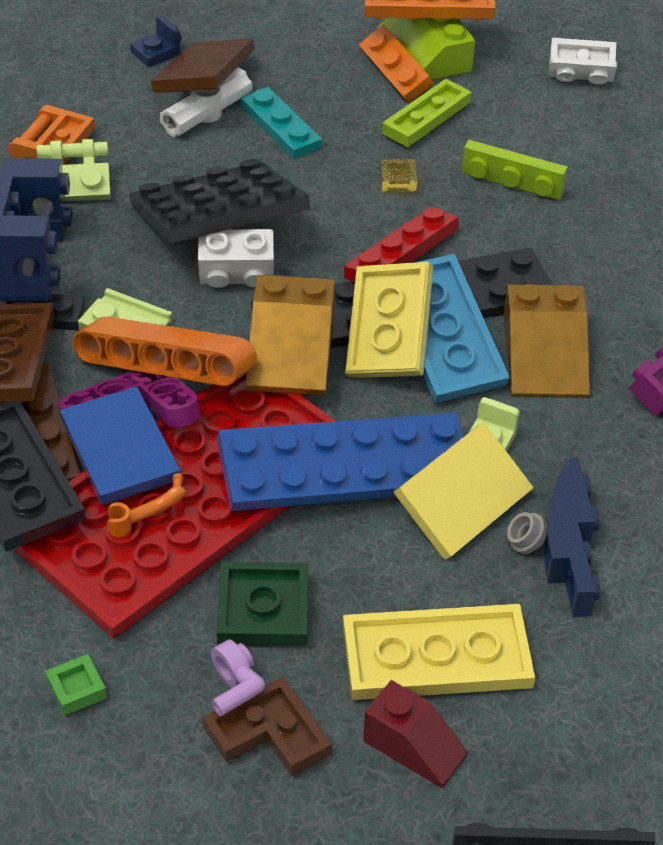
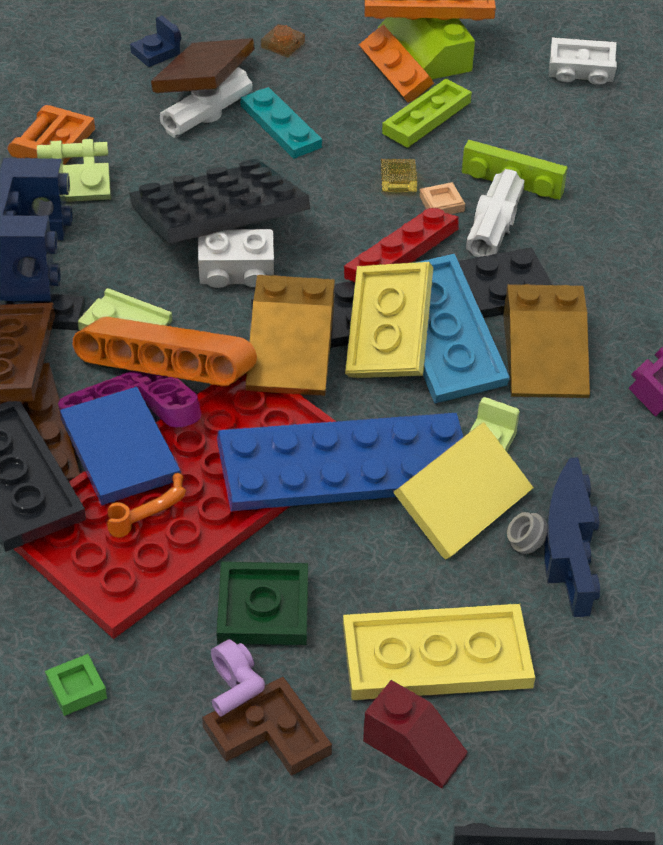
(283, 40): none -> clear orange plate
(443, 197): none -> light nougat tile
(495, 214): none -> white piece

